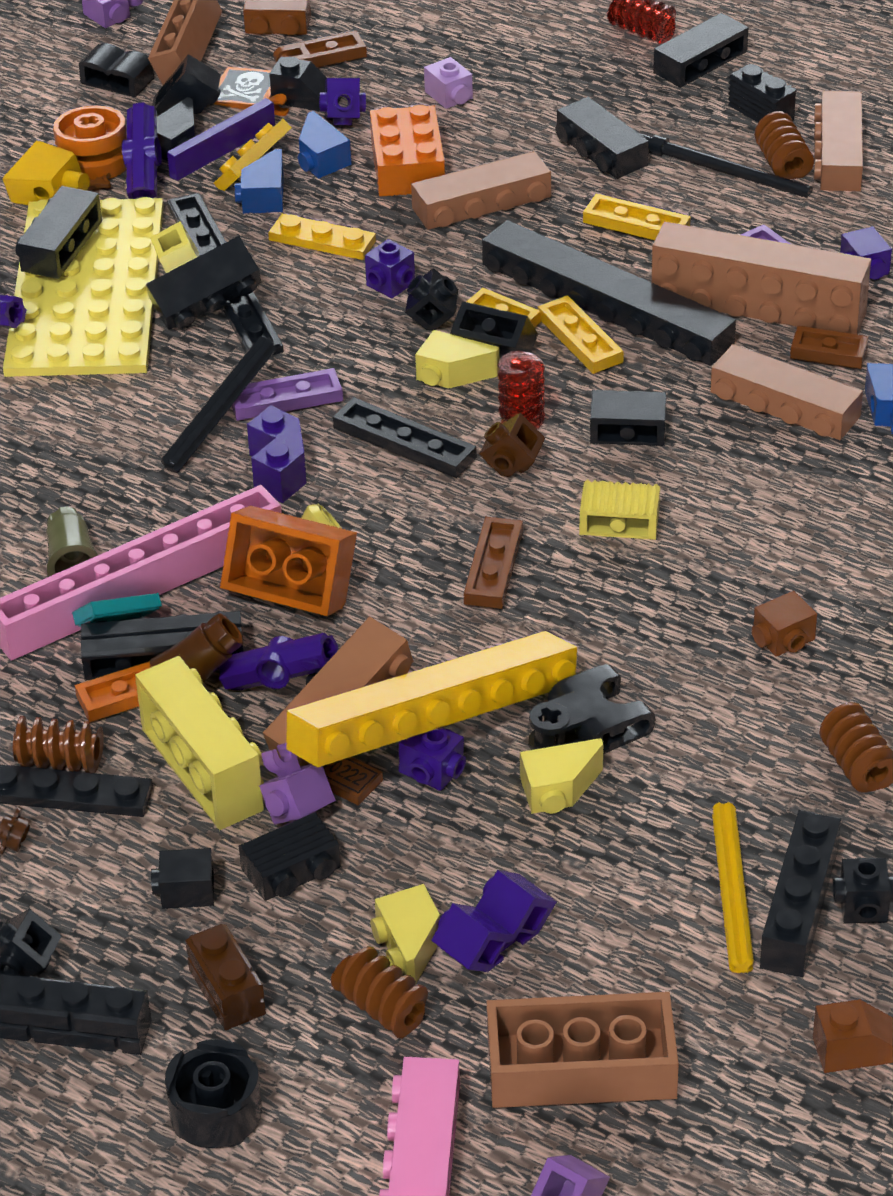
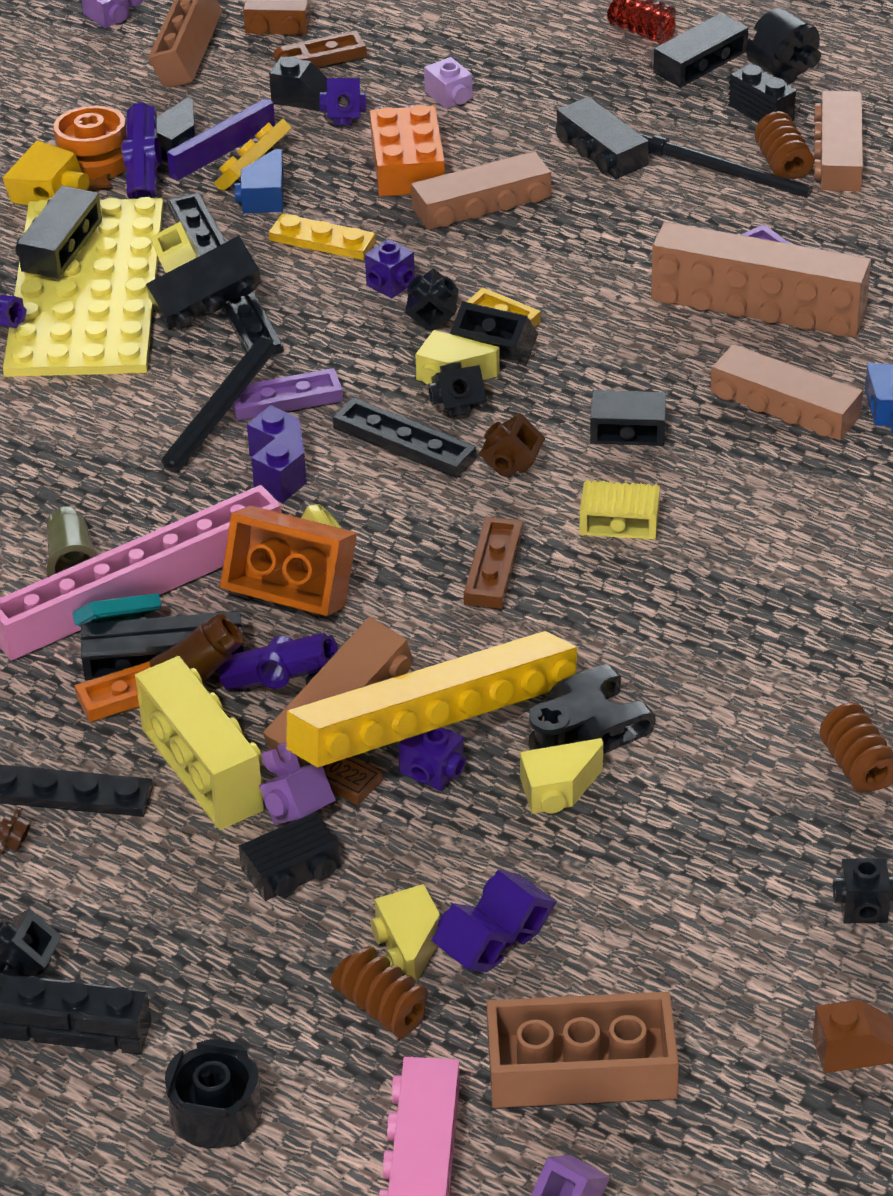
(57, 746): dark orange piece -> none
(116, 70): black brick -> none
(184, 878): black brick -> none
(189, 80): black slope -> none
(225, 976): reddish brown brick -> none
(246, 87): flag -> none
(322, 147): blue slope -> none
(469, 387): none -> black brick
(521, 387): clear red piece -> none
(580, 334): yellow plate -> none
(609, 292): black brick -> none
(629, 216): yellow plate -> none
(732, 888): yellow axle -> none
(784, 45): none -> black brick
(784, 624): dark orange brick -> none
(800, 894): black brick -> none
(829, 347): dark orange plate -> none
(868, 244): brick -> none

